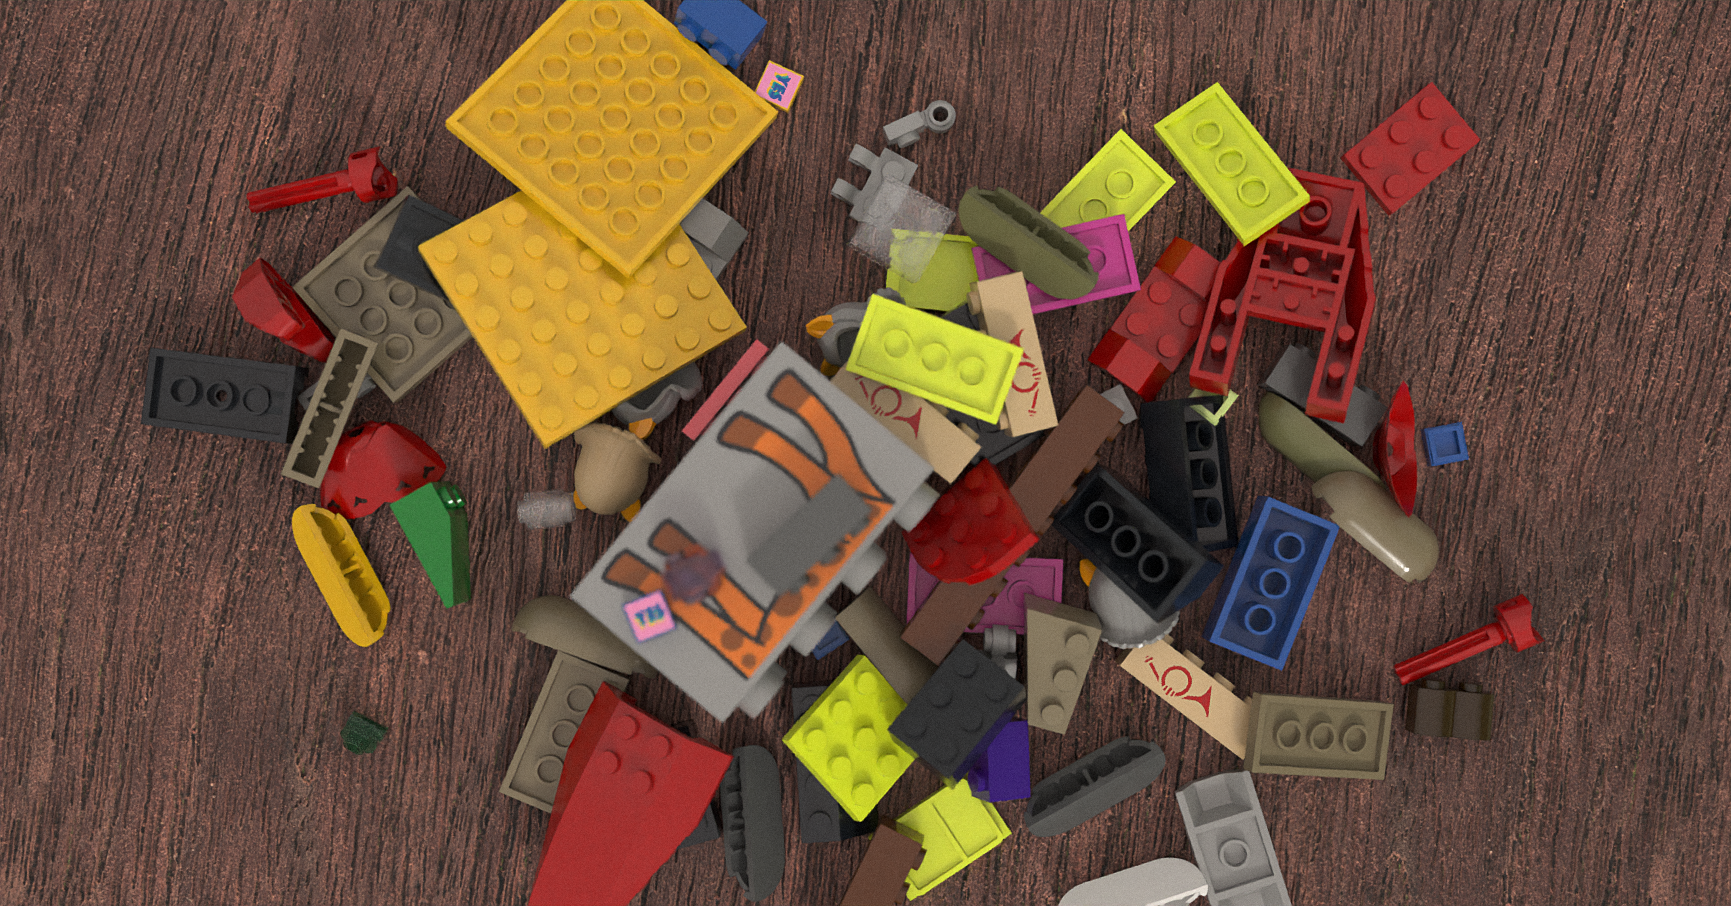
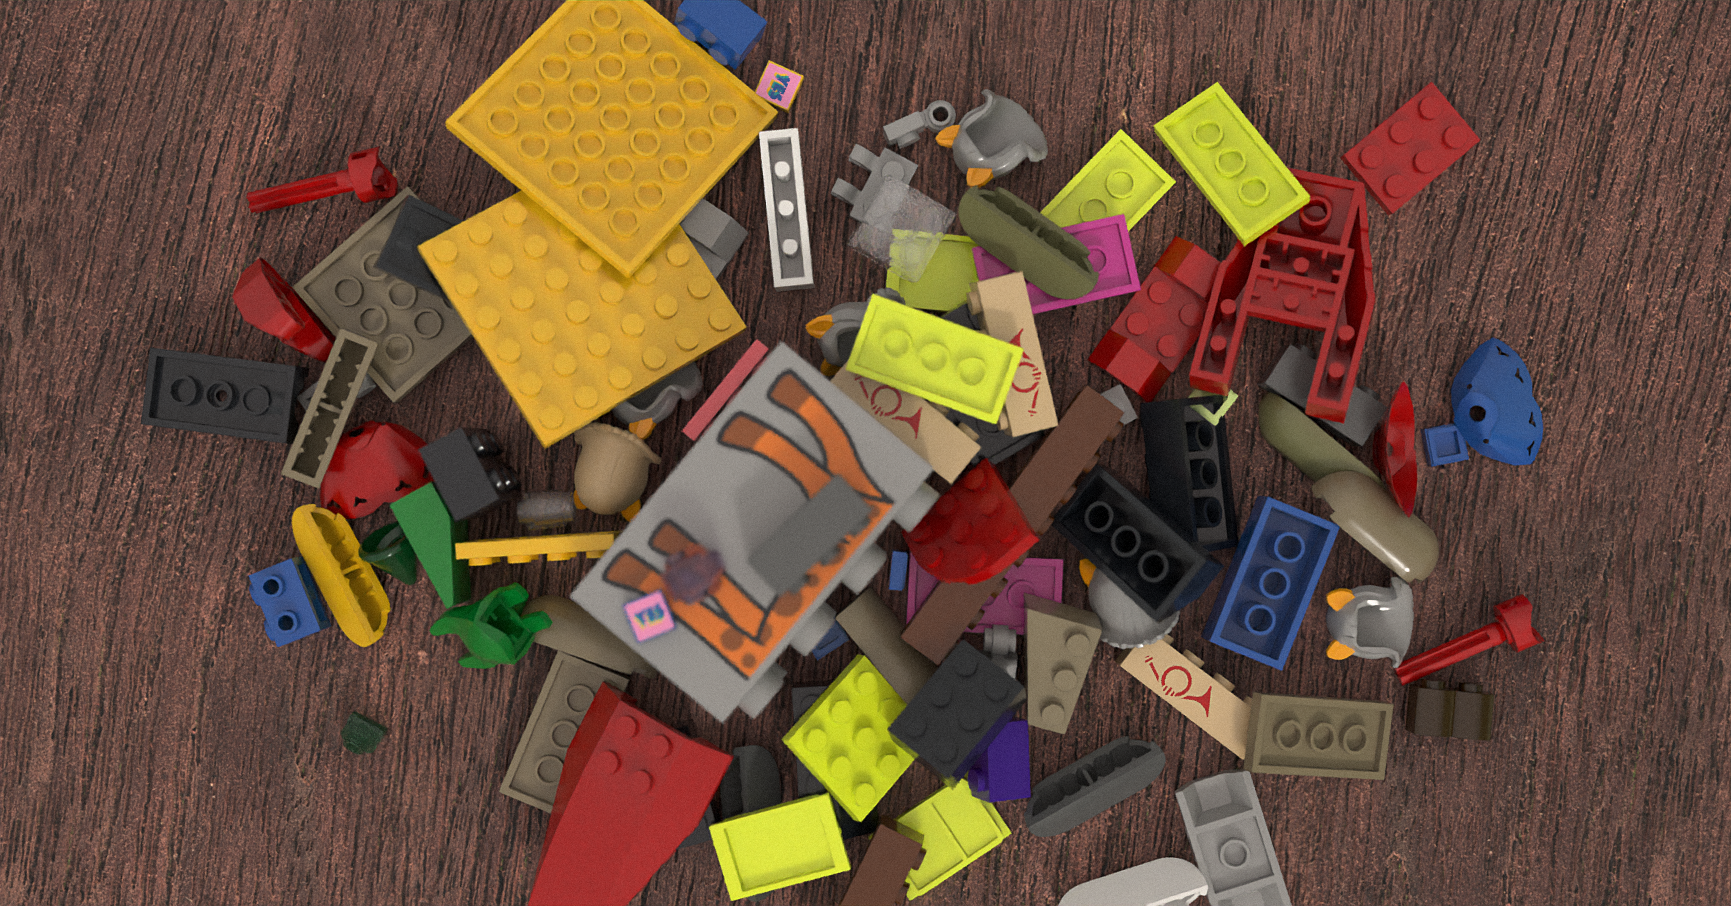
(289, 601): none -> blue brick
(391, 552): none -> dark green hat
(471, 472): none -> black brick
(493, 627): none -> green piece
(529, 547): none -> yellow plate
(779, 846): none -> neon yellow piece
(786, 209): none -> white brick
(898, 570): none -> blue tile
(993, 139): none -> light grey hair
(1371, 621): none -> light grey hair
(1505, 402): none -> blue piece

